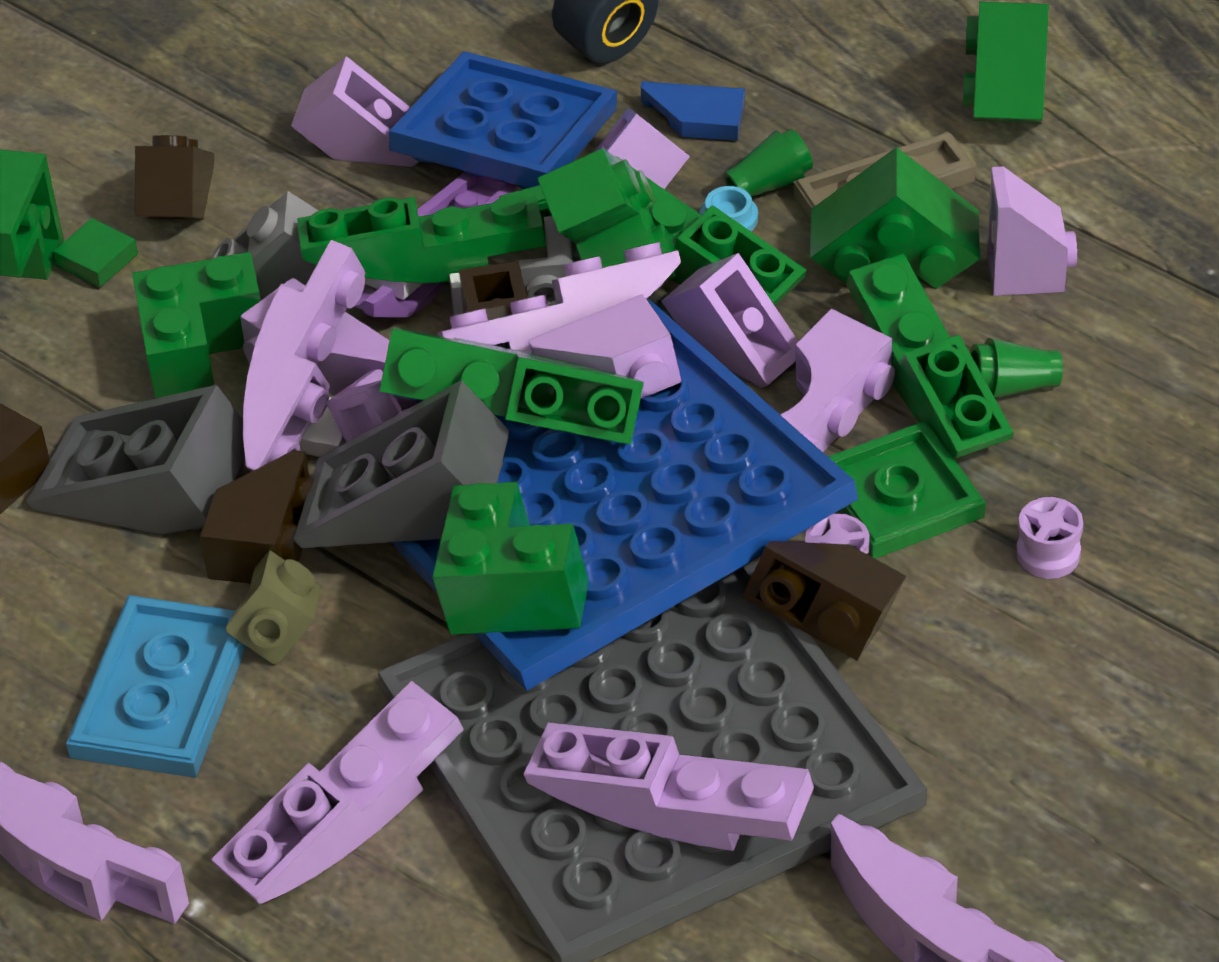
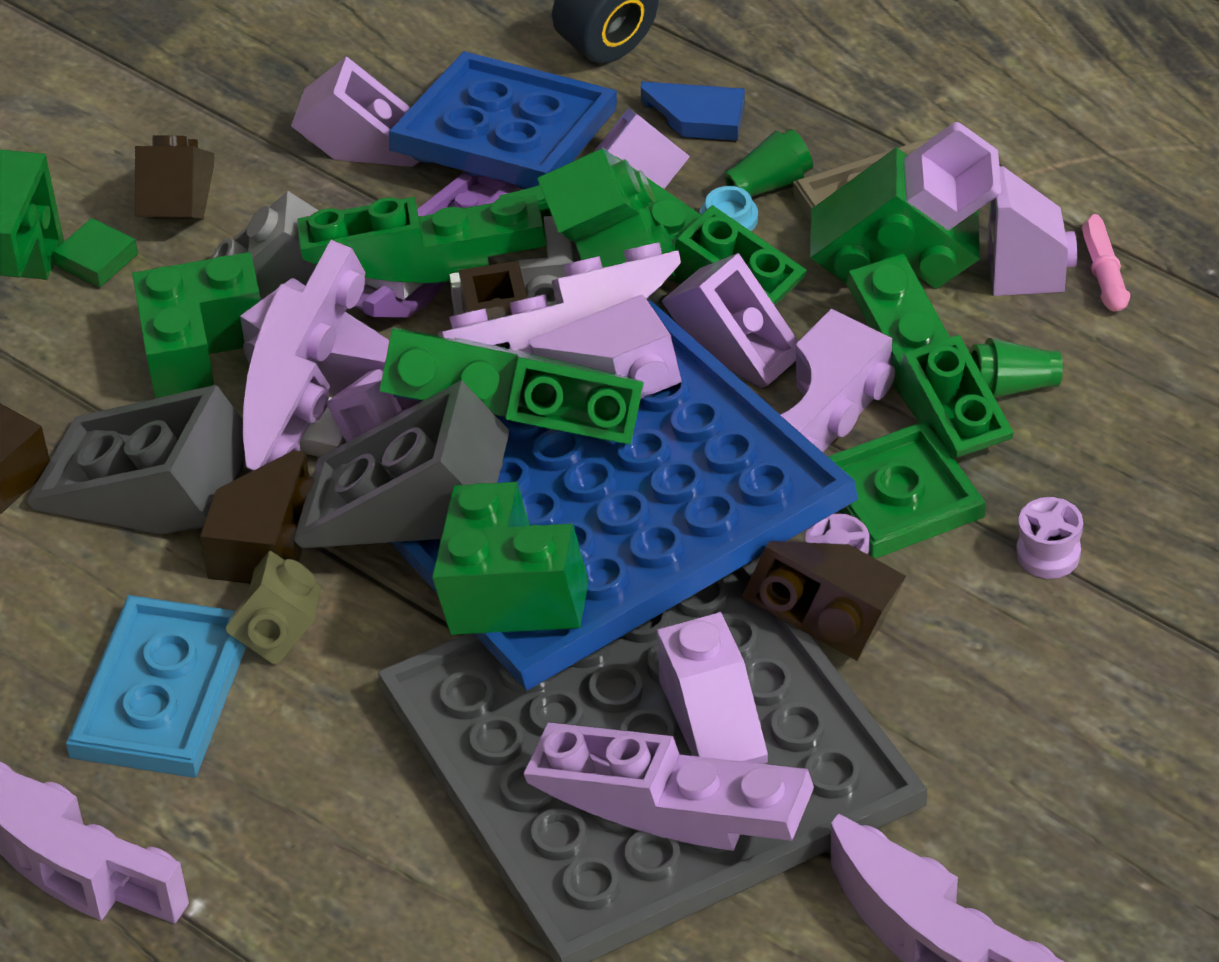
(336, 809): lavender slope -> none
(710, 690): none -> lavender slope
(952, 175): none -> lavender panel
(1009, 62): green brick -> none
(1105, 264): none -> bright pink piece

